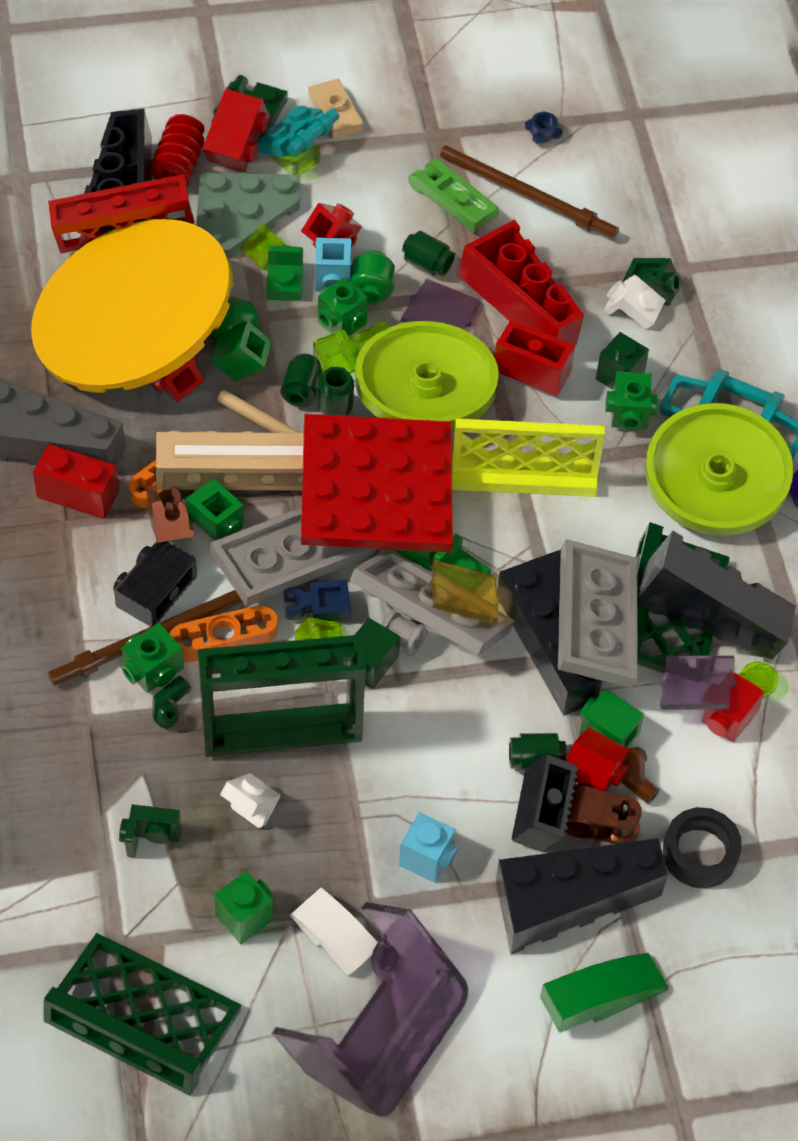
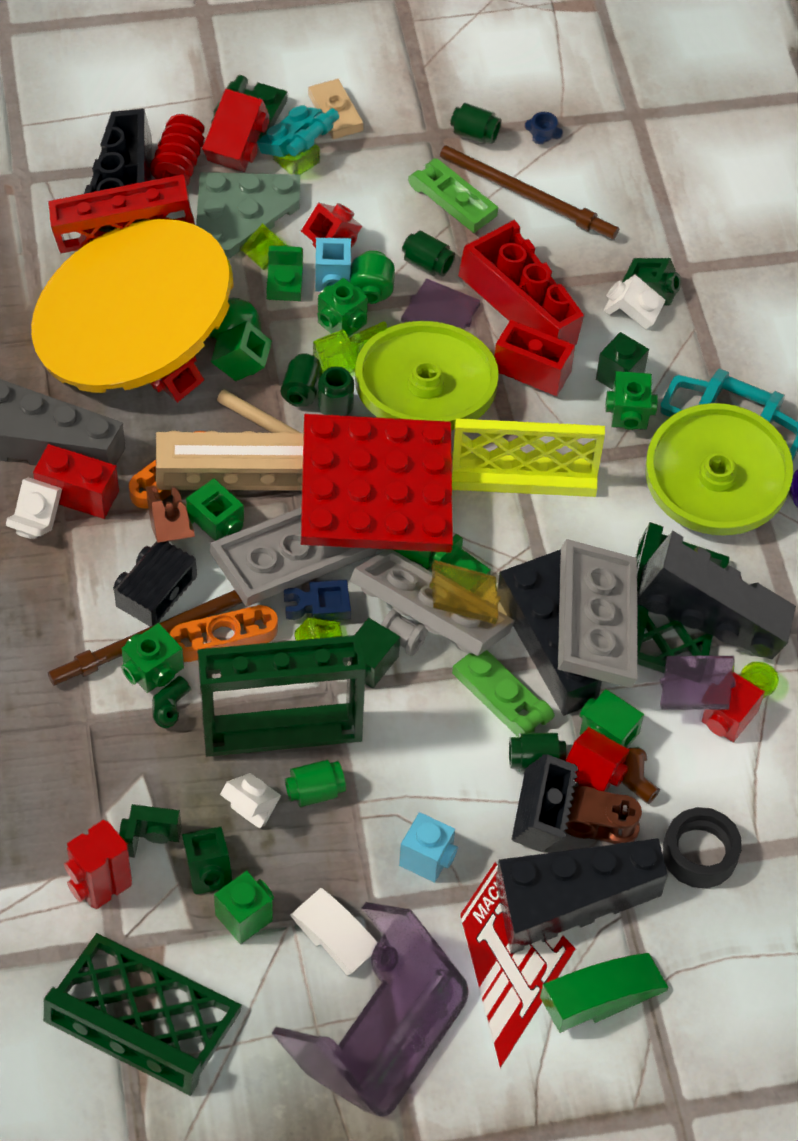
(35, 508): none -> white bracket
(98, 865): none -> red brick
(207, 859): none -> dark green bracket
(315, 782): none -> green brick
(475, 123): none -> dark green brick
(502, 692): none -> bright green plate
(508, 981): none -> sticker

